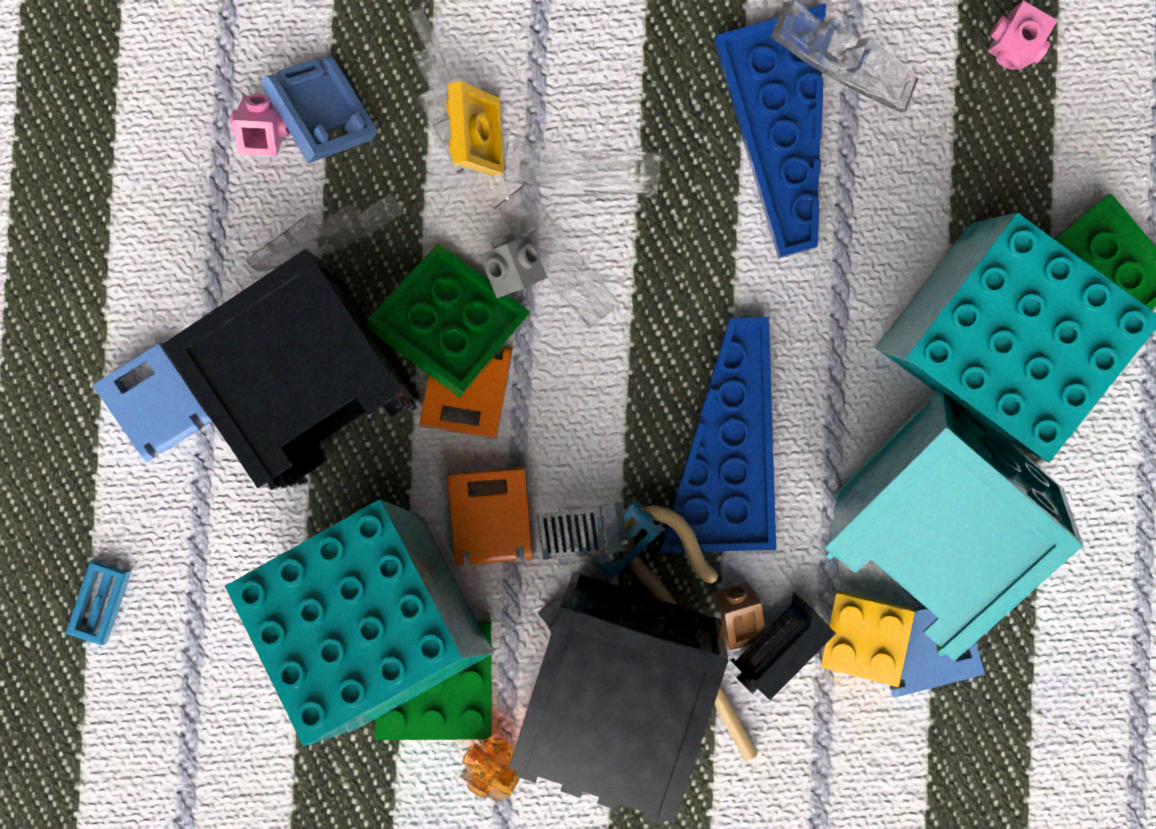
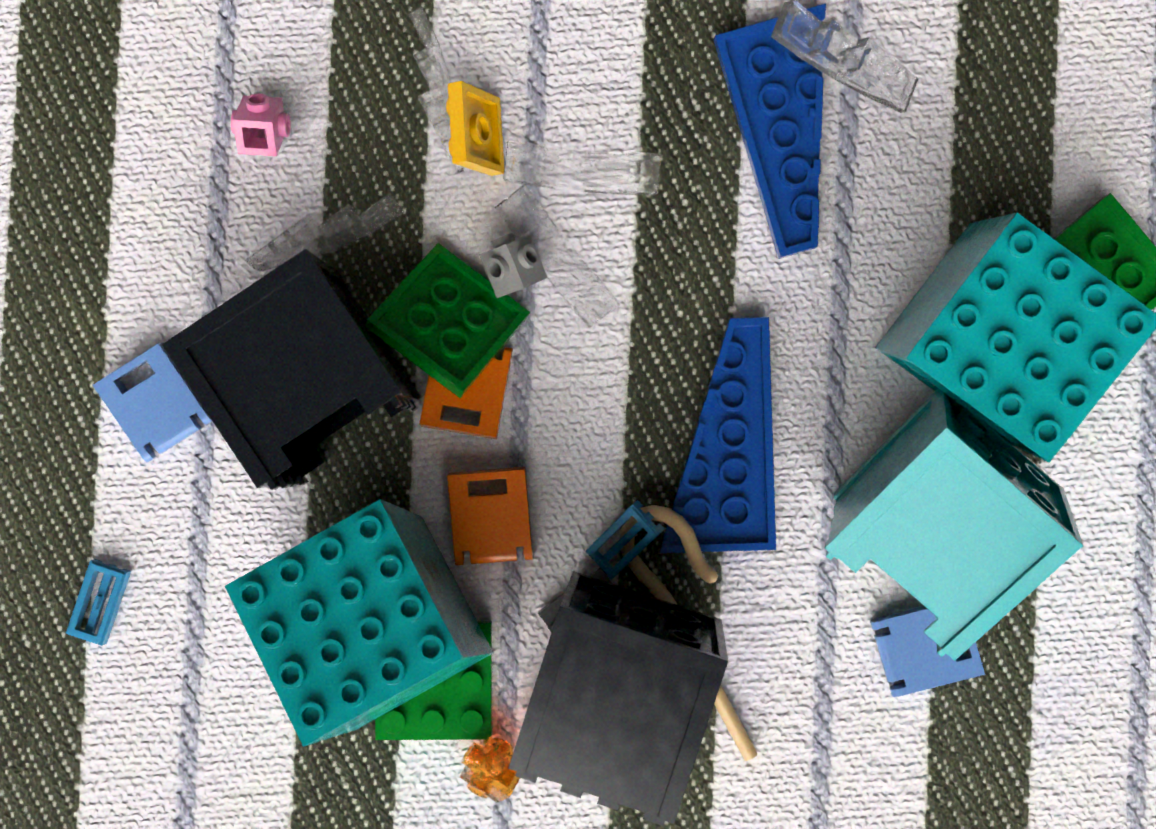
(318, 105): medium blue container -> none
(583, 532): clear brick -> none
(740, 614): medium nougat bracket -> none
(783, 649): black window -> none
(868, 638): yellow plate -> none
(1021, 36): bright pink brick -> none

